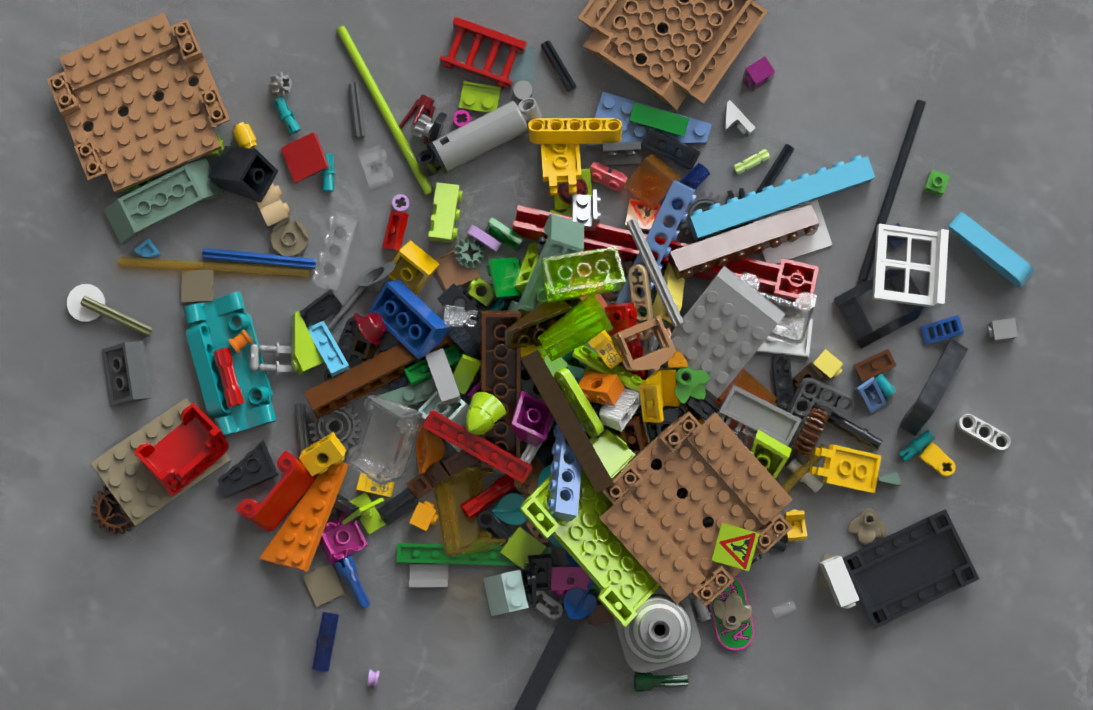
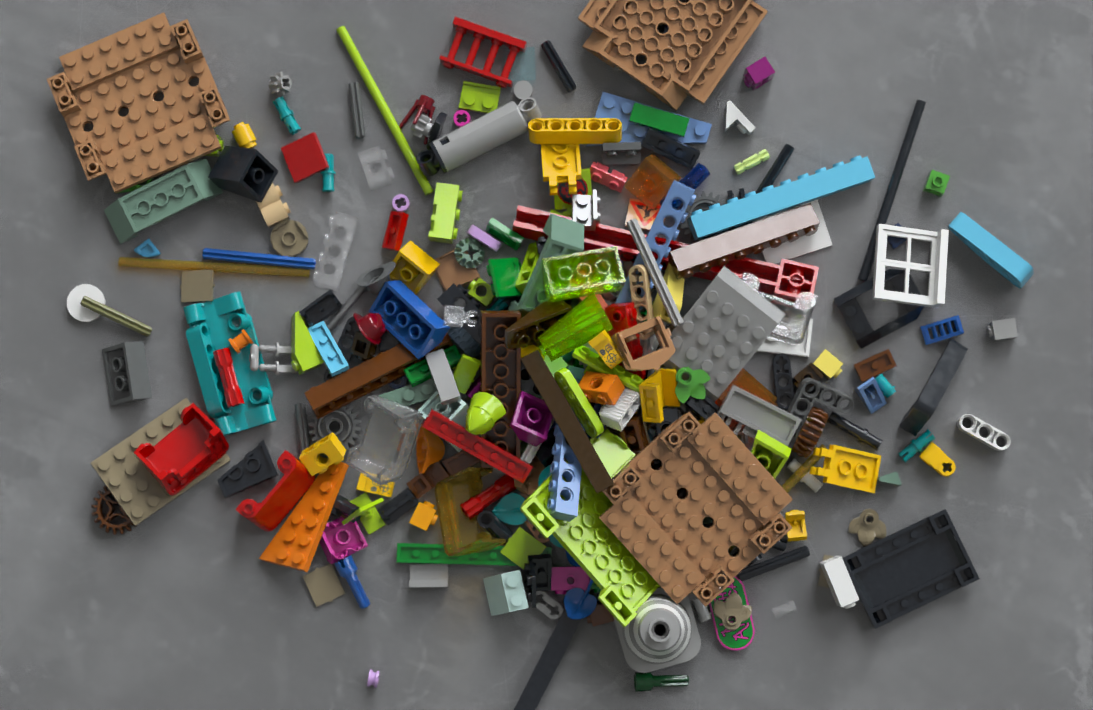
(323, 654): clear blue piece -> none
(677, 360): light orange tile -> none
(735, 546): lime piece -> none
(773, 563): none -> black axle

